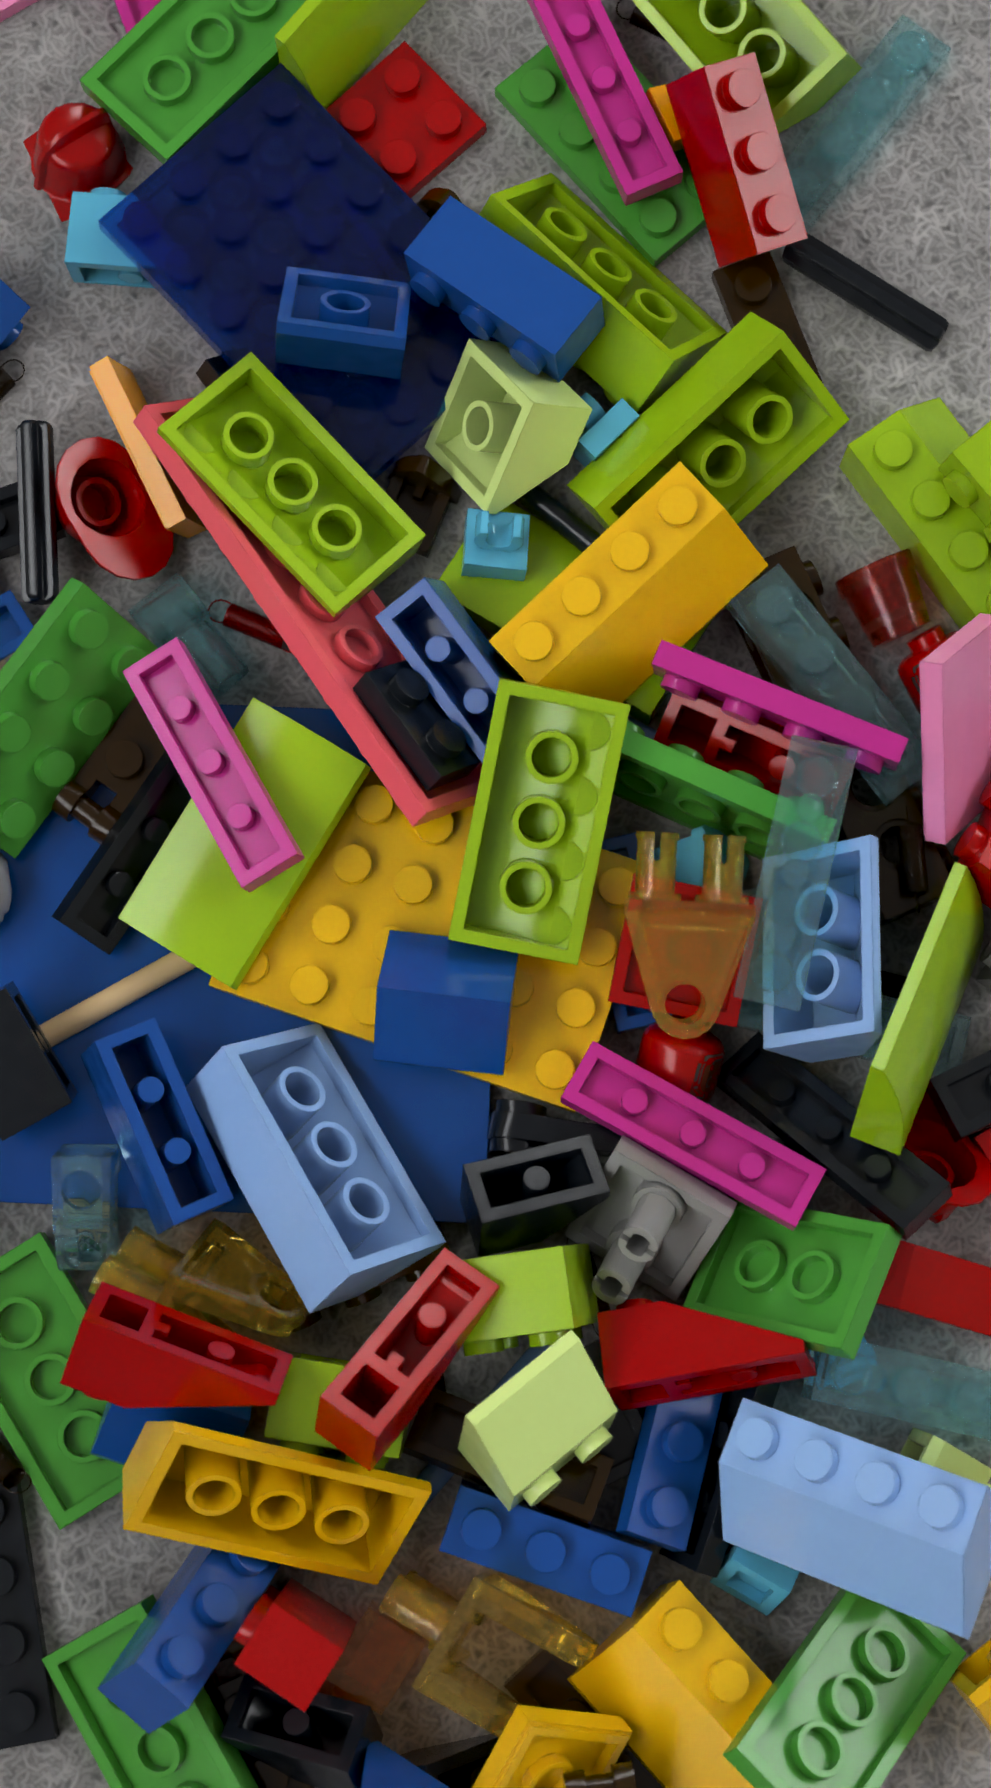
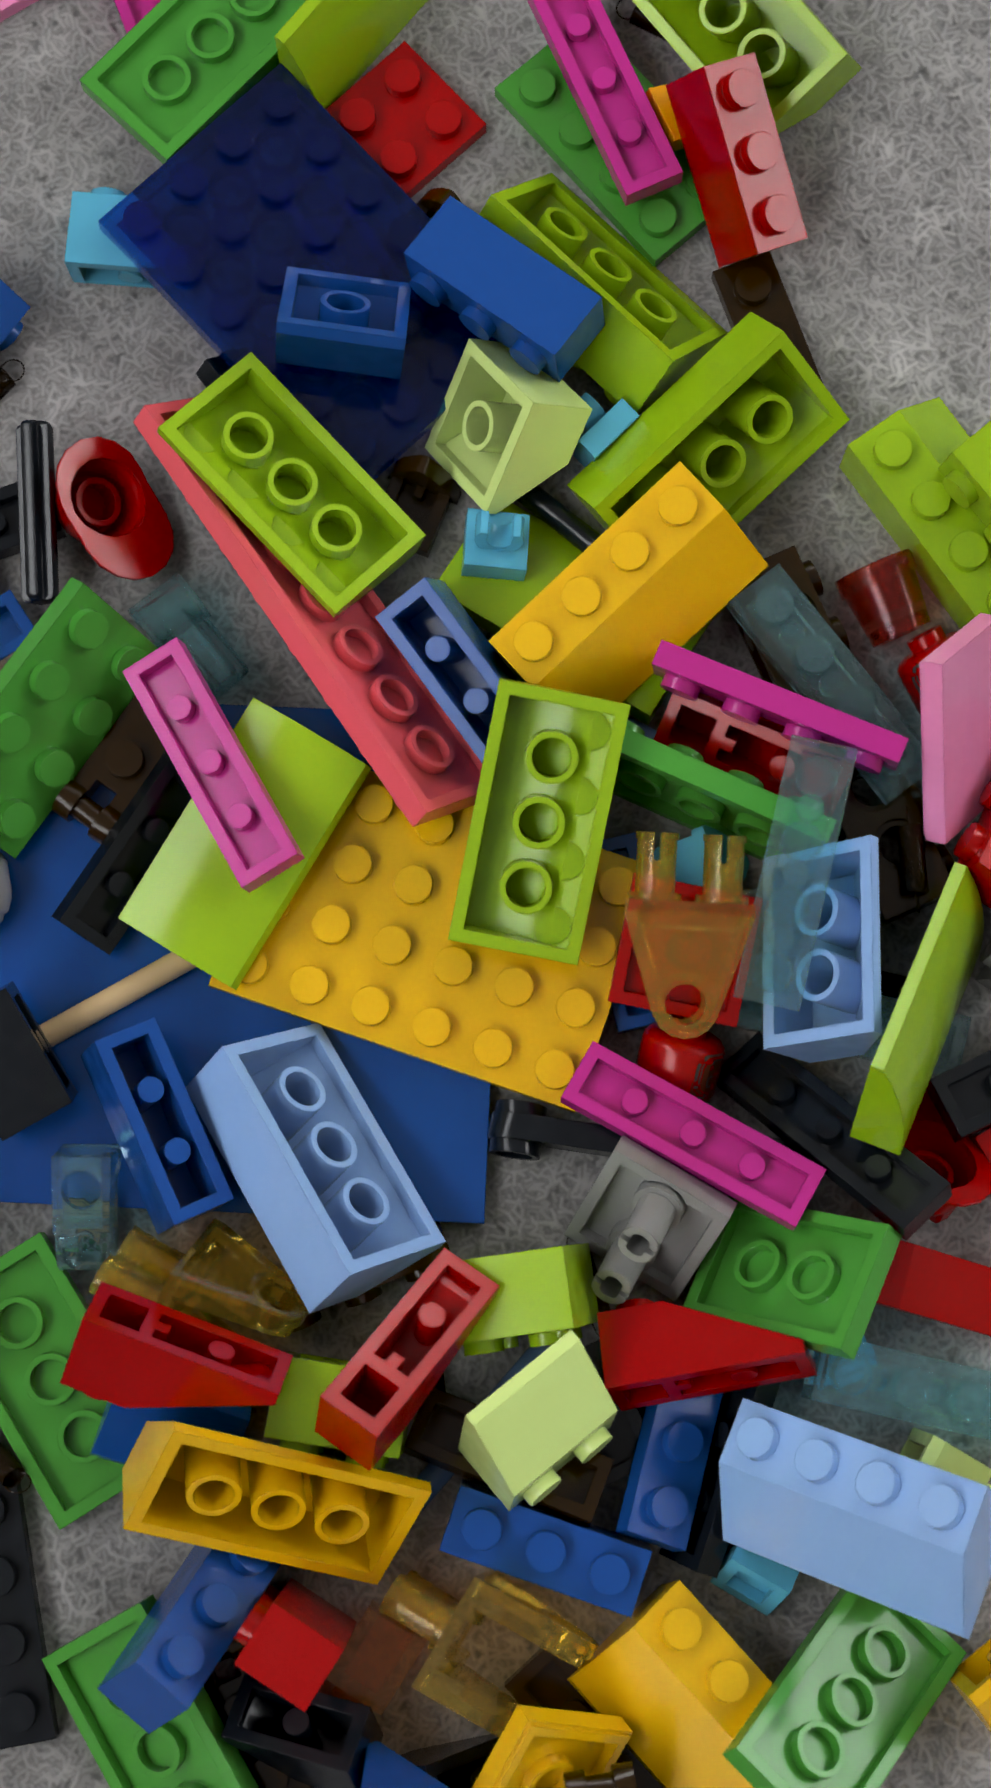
(76, 153): red piece -> none
(124, 402): light orange tile -> none
(251, 624): red piece -> none
(416, 724): black plate -> none
(444, 1004): blue slope -> none
(530, 1193): black slope -> none
(862, 116): clear light blue plate -> none
(866, 292): black axle -> none

